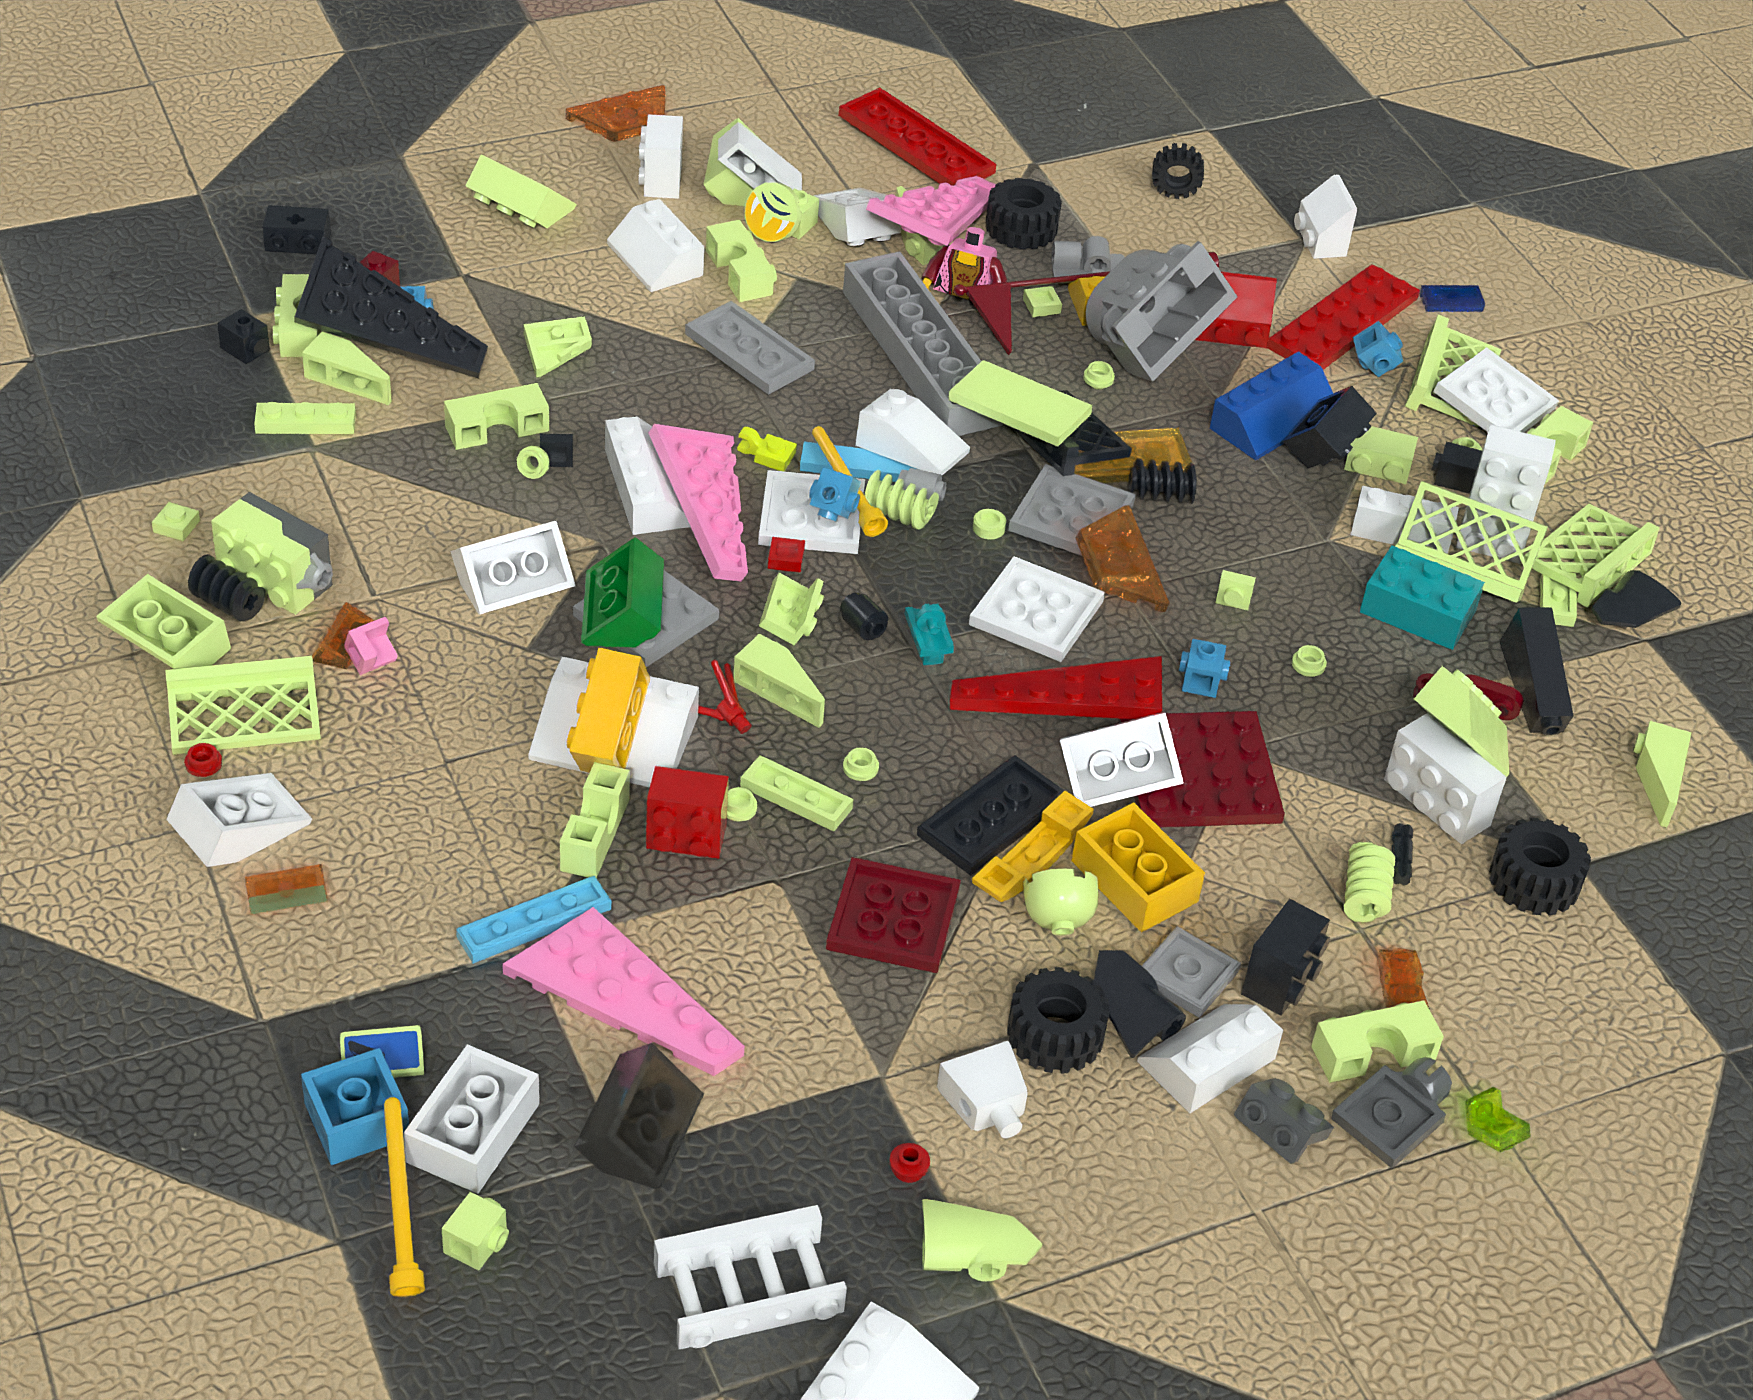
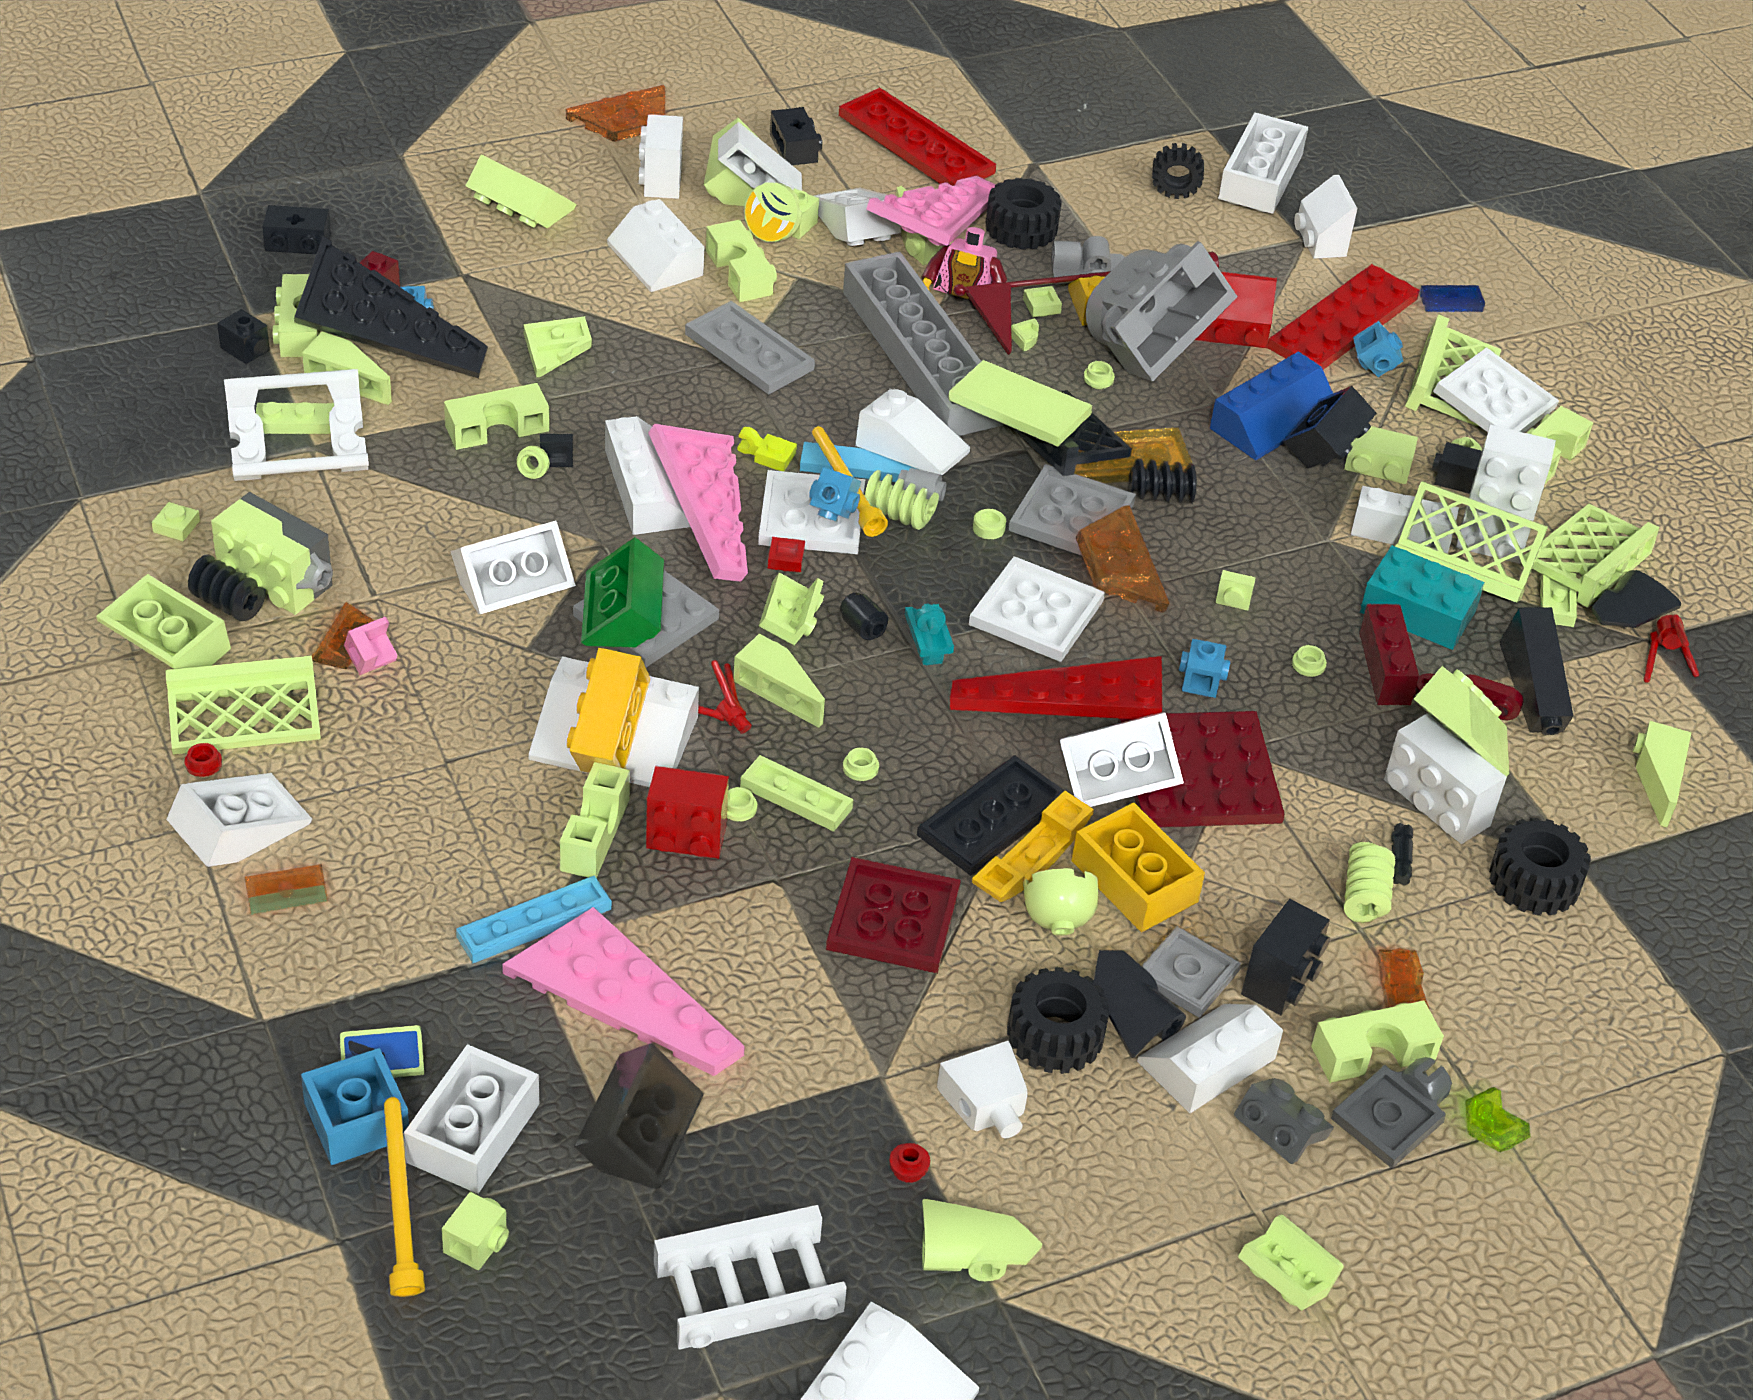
(247, 427): none -> white piece
(795, 136): none -> black brick
(1025, 333): none -> yellowish green tile
(1263, 163): none -> white brick
(1292, 1263): none -> yellowish green bracket
(1389, 654): none -> dark red brick
(1671, 635): none -> red plant

